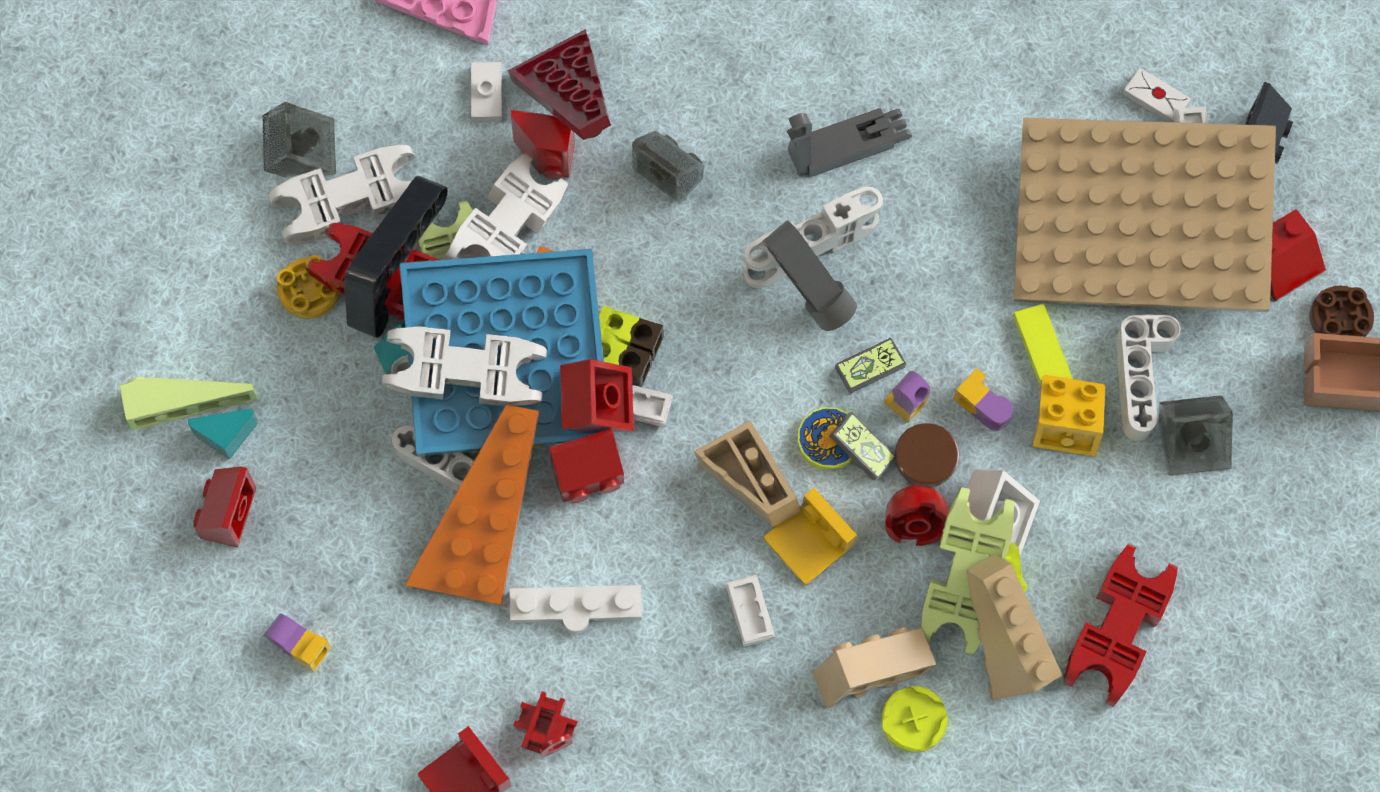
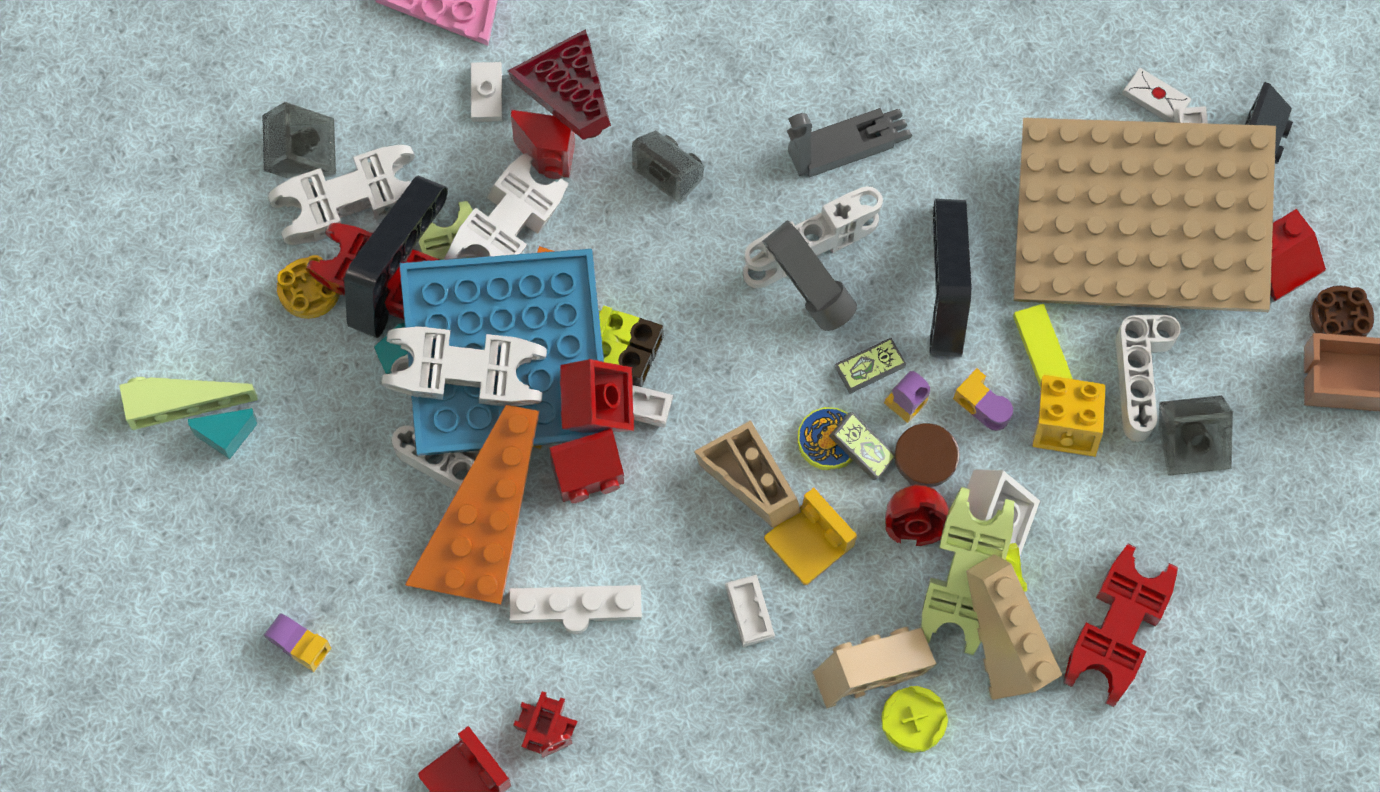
(225, 506): red slope -> none
(951, 277): none -> black beam

